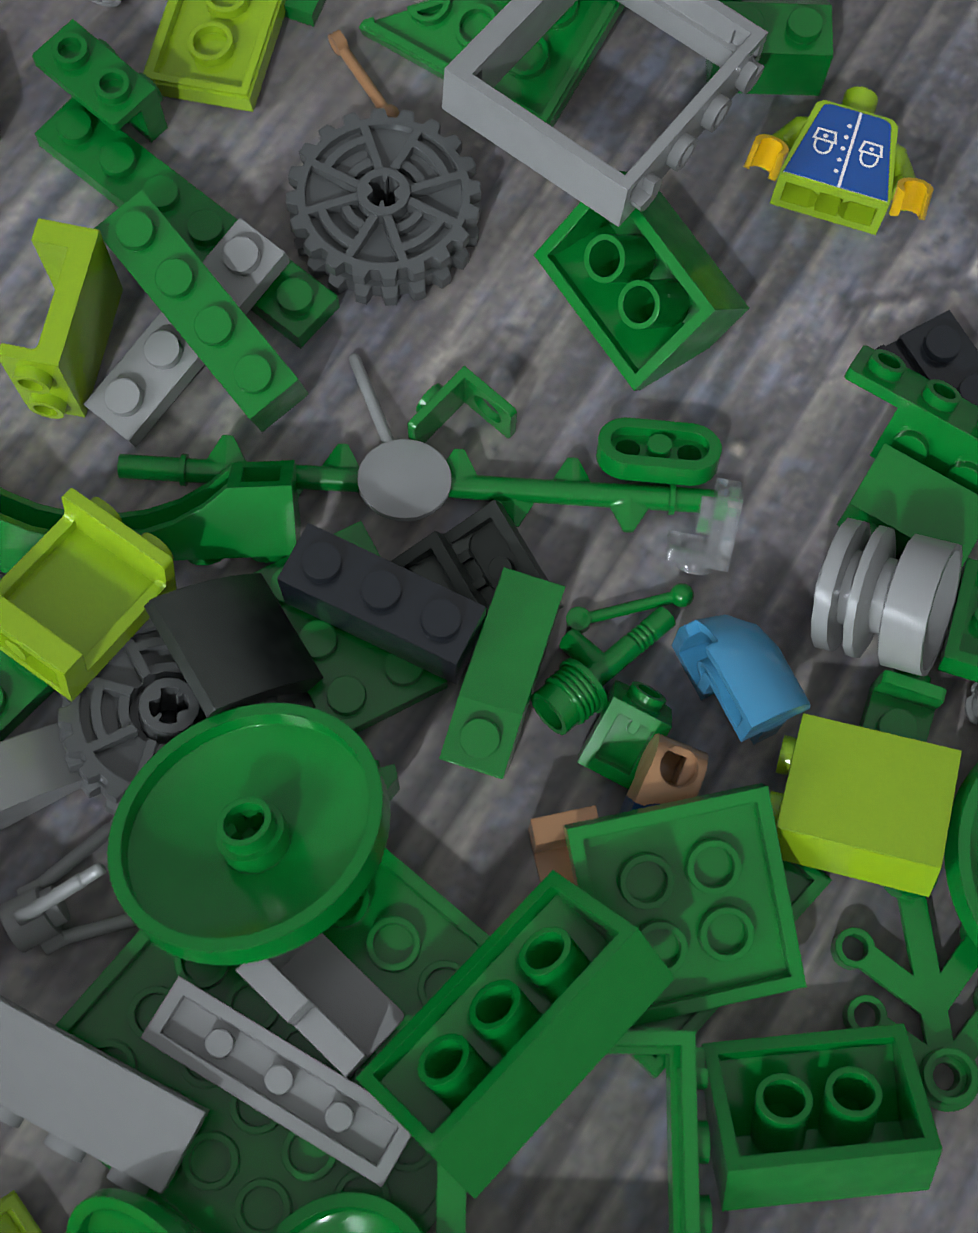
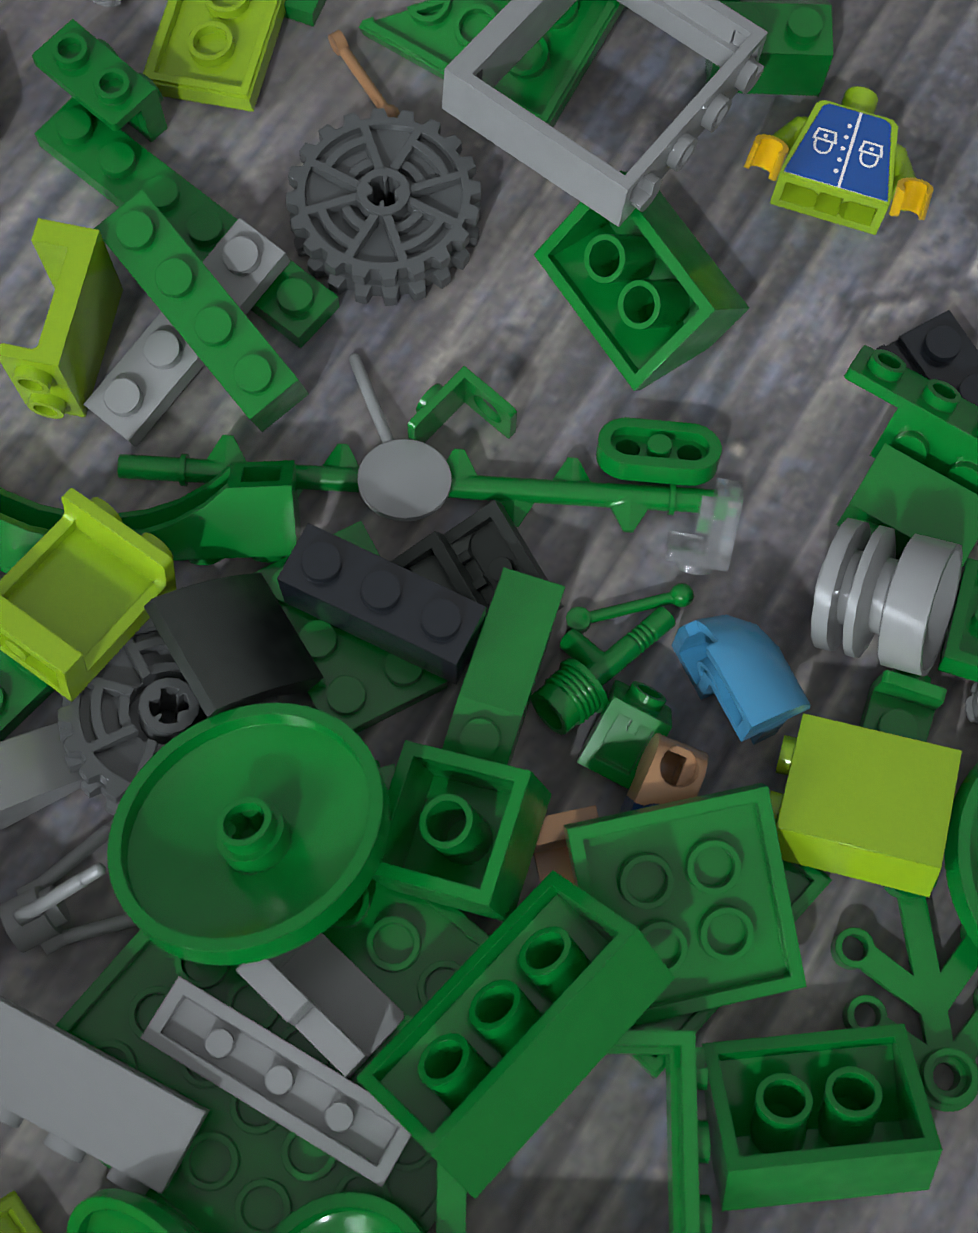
(461, 830): none -> green brick

